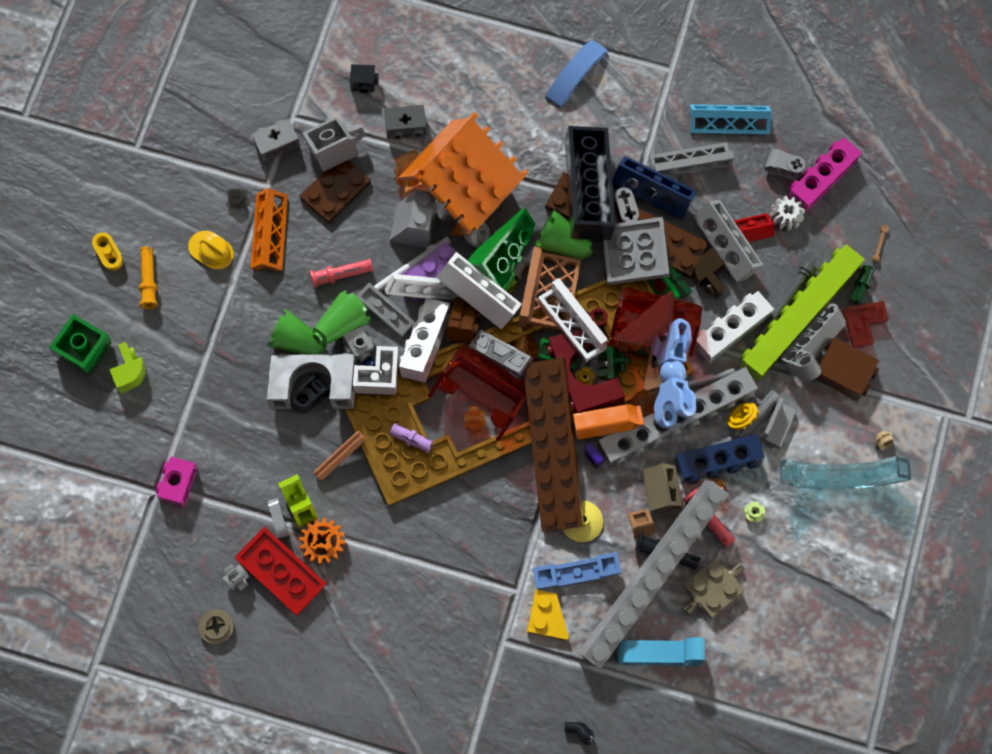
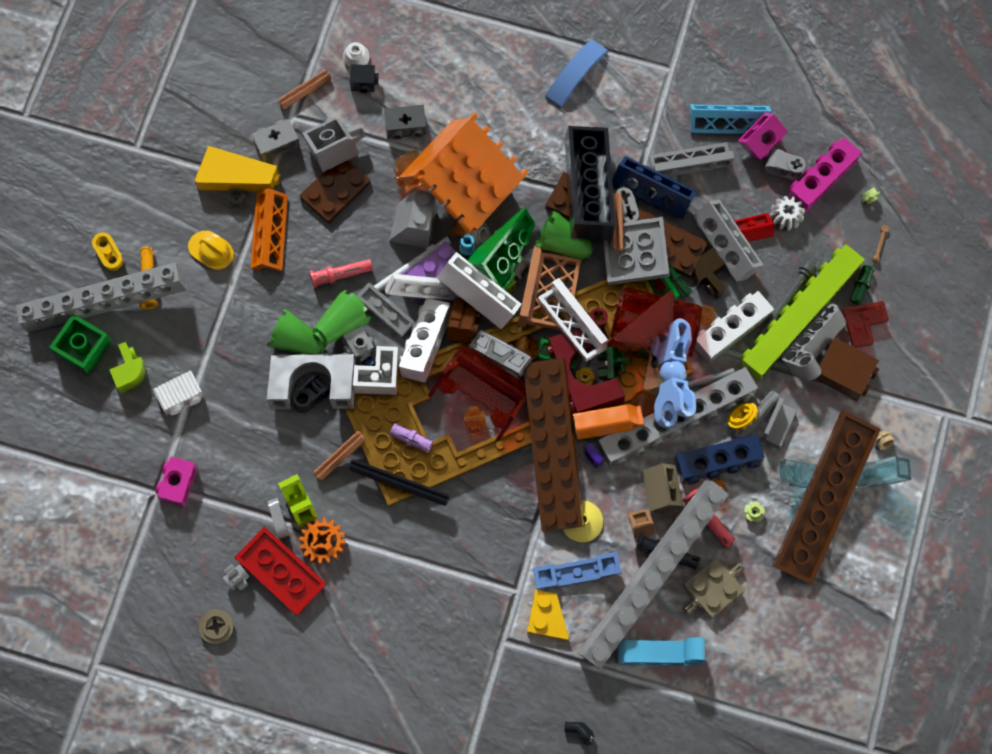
(101, 297): none -> light grey brick
(178, 393): none -> white brick
(228, 171): none -> yellow slope
(304, 89): none -> nougat axle
(356, 54): none -> white cone
(399, 482): none -> black axle
(467, 246): none -> medium azure pin
(617, 238): none -> nougat axle
(711, 314): none -> clear orange plate
(752, 139): none -> dark pink brick
(826, 497): none -> reddish brown plate
(870, 196): none -> yellowish green plate

